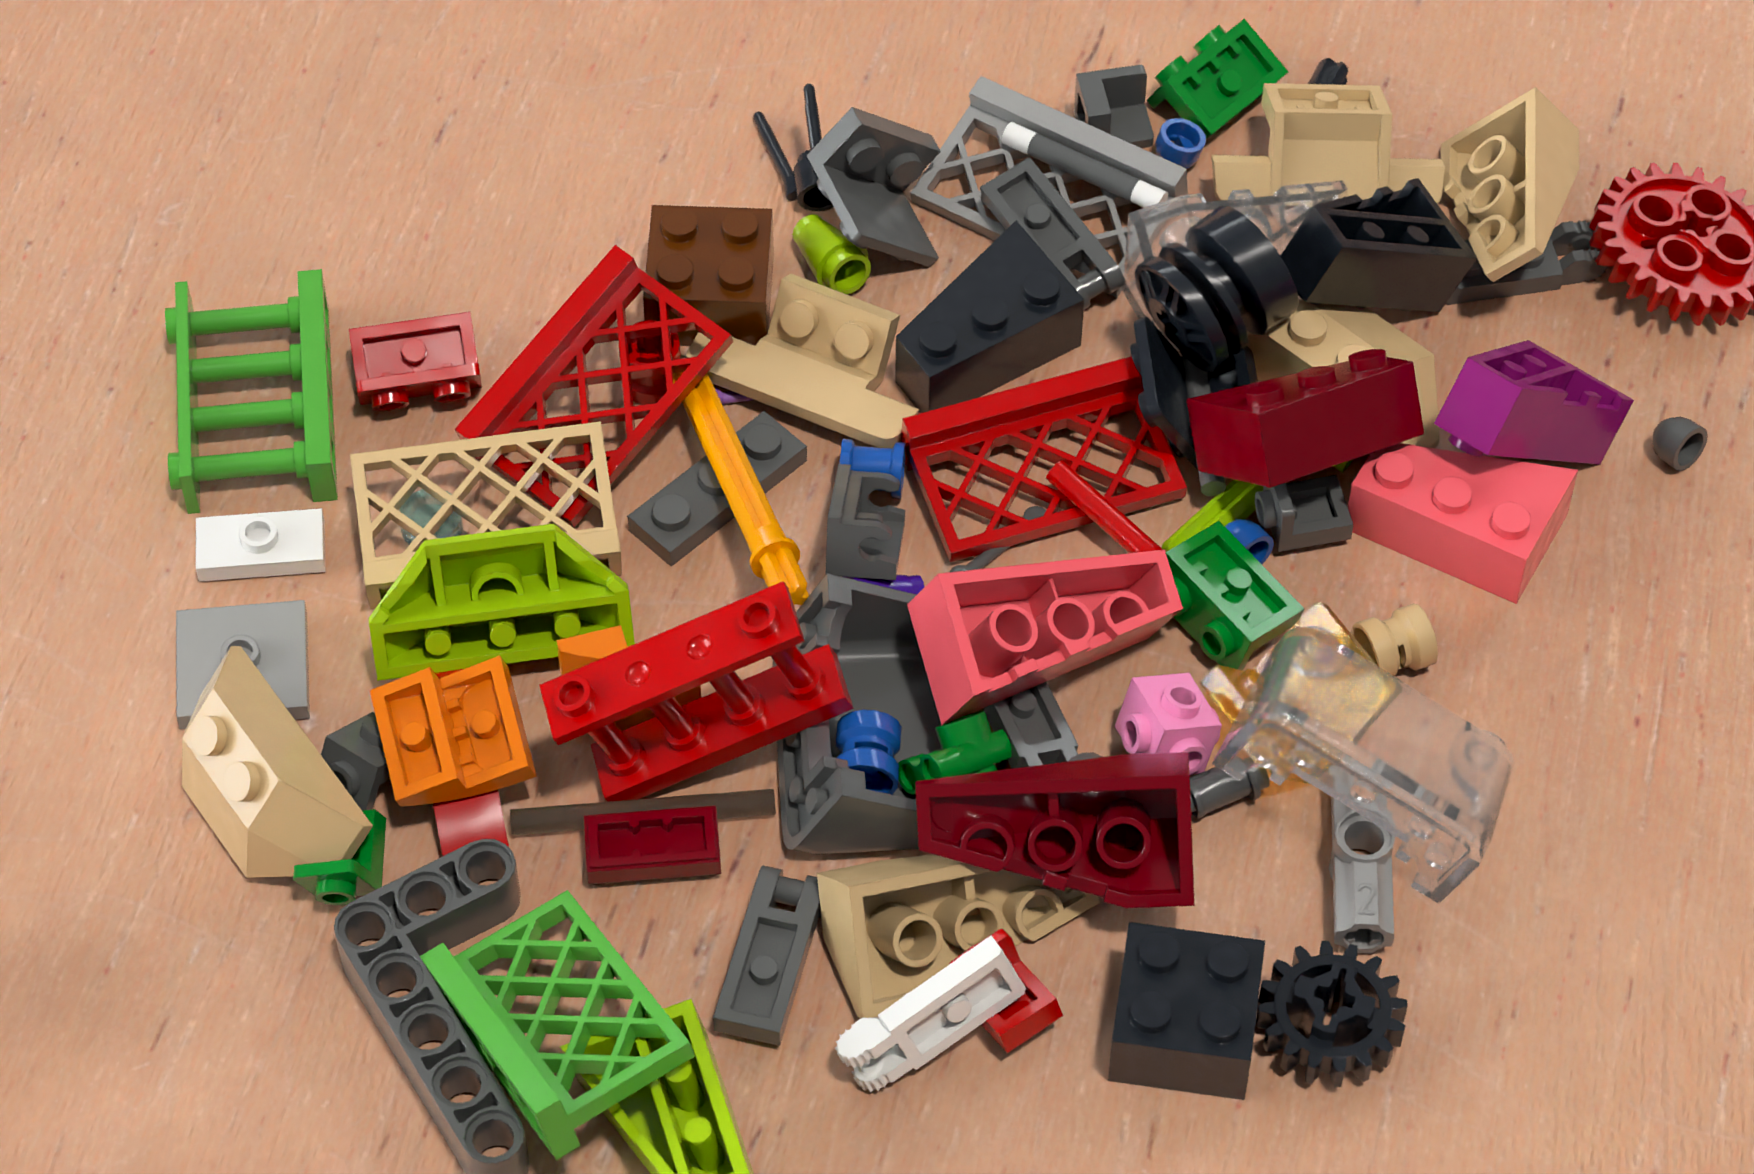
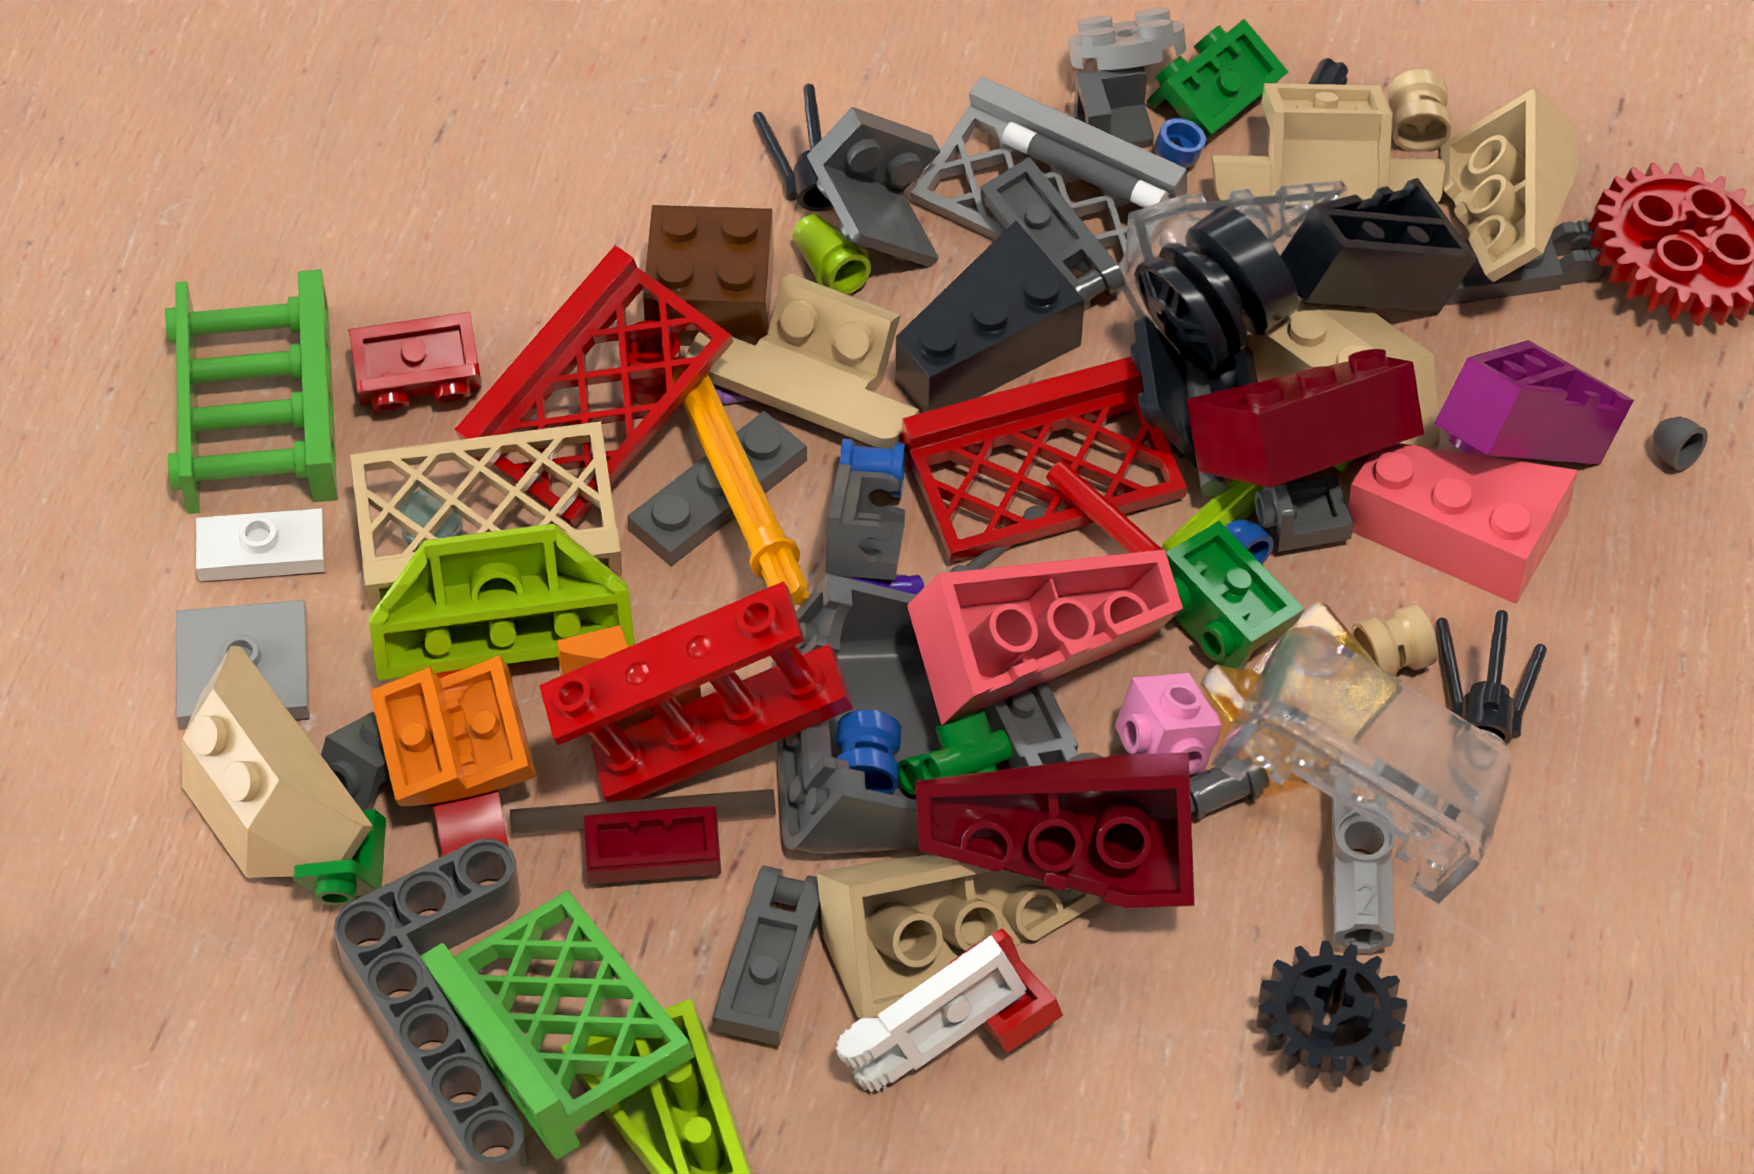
(1127, 42): none -> light grey plate
(1186, 1011): black brick -> none
(1419, 110): none -> tan wheel
(1489, 701): none -> black plant

